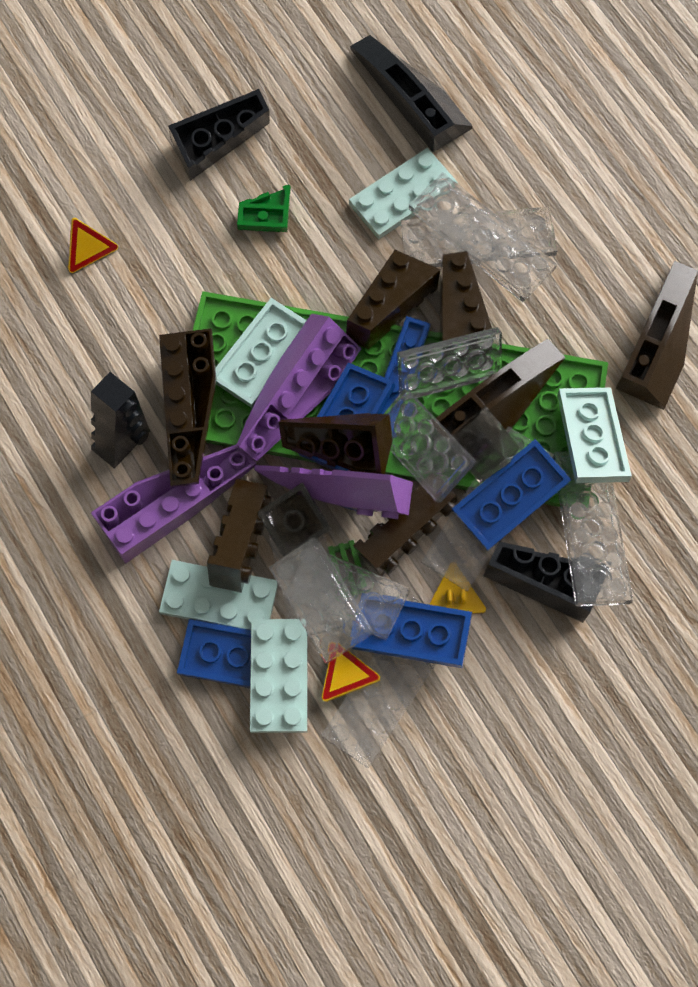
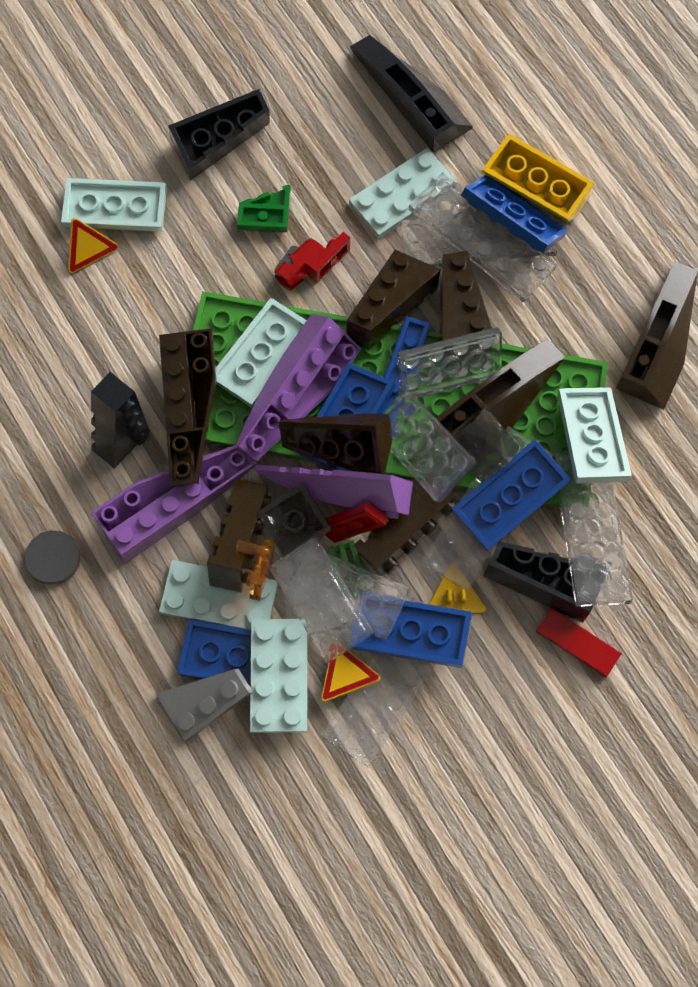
(52, 557): none -> dark grey tile
(115, 204): none -> light aqua plate
(203, 701): none -> light grey wing
(262, 559): none -> clear orange plate
(310, 261): none -> red plate
(355, 522): none -> red tile
(514, 213): none -> blue plate
(539, 178): none -> yellow slope
(578, 642): none -> red tile

